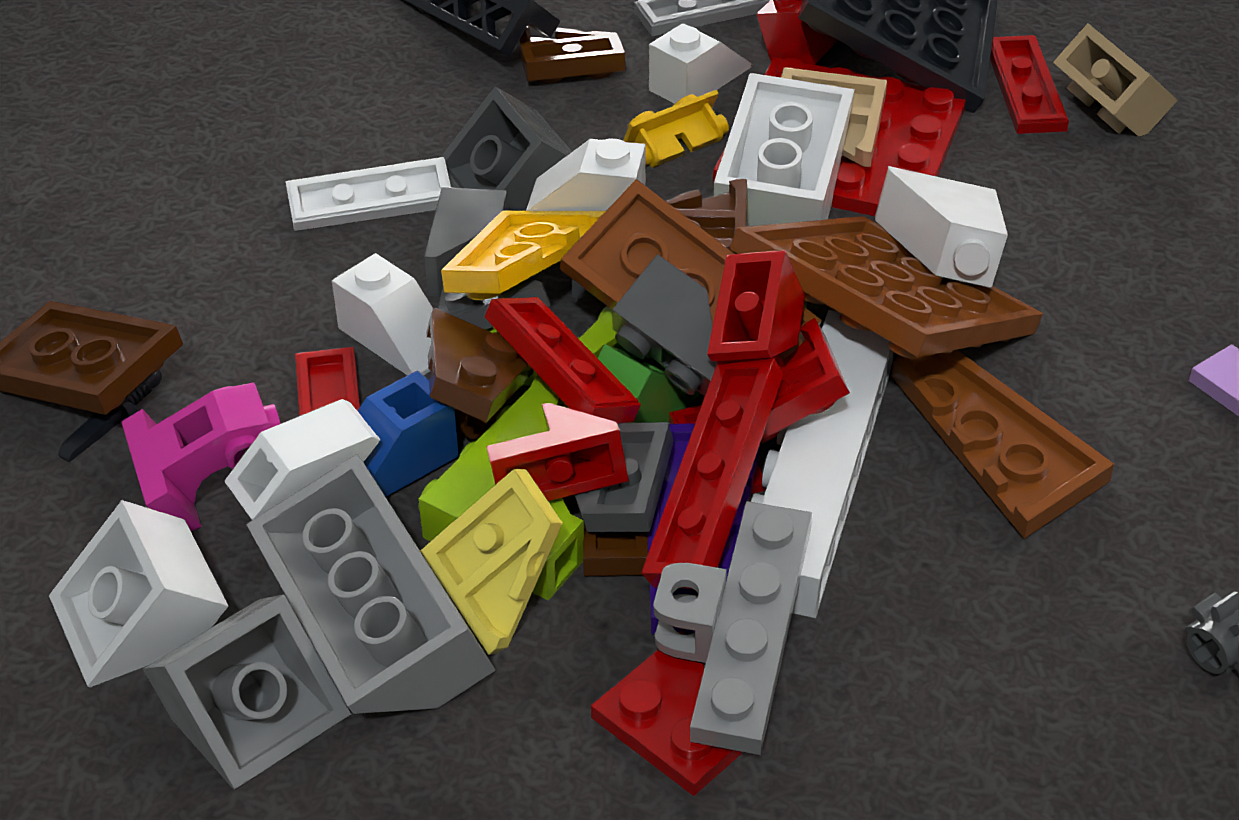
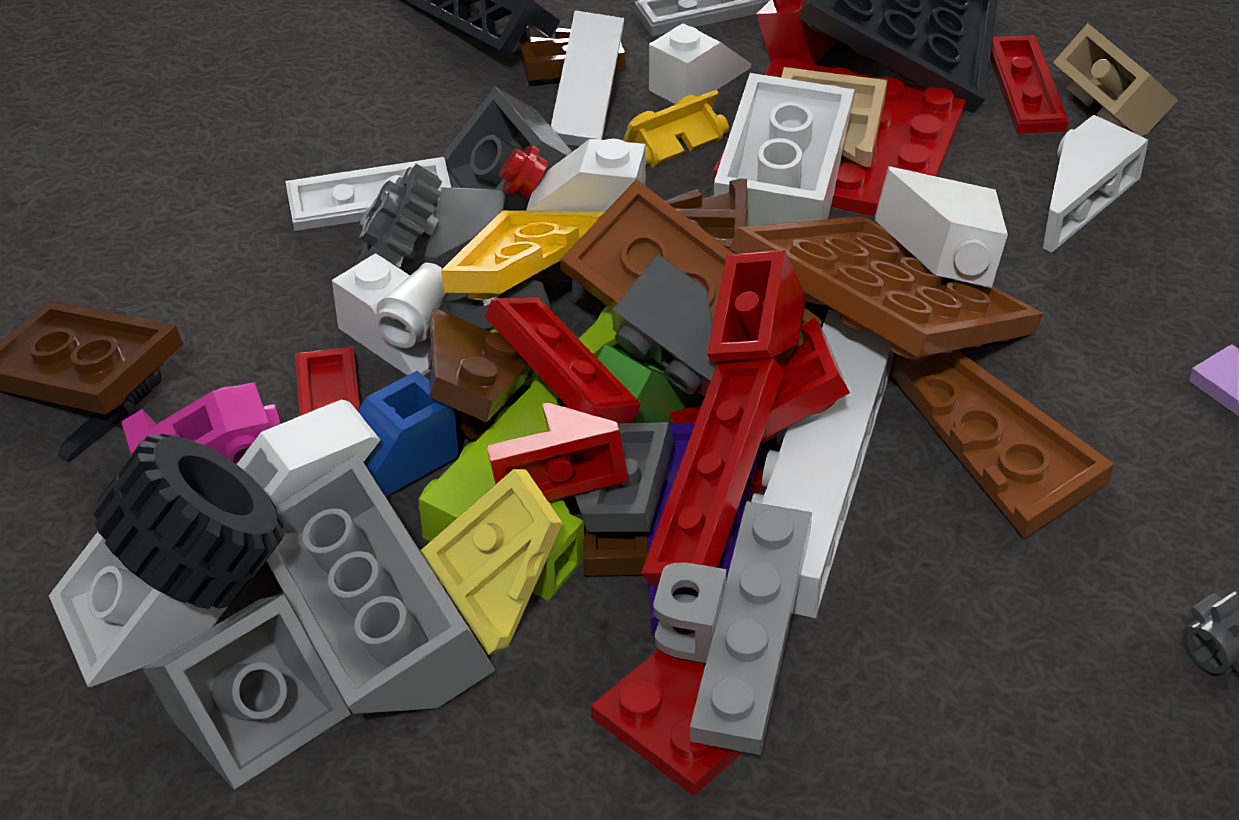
(188, 521): none -> black tyre
(400, 217): none -> dark grey gear
(406, 310): none -> white cone
(522, 171): none -> red plate
(587, 77): none -> white tile
(1093, 170): none -> white slope

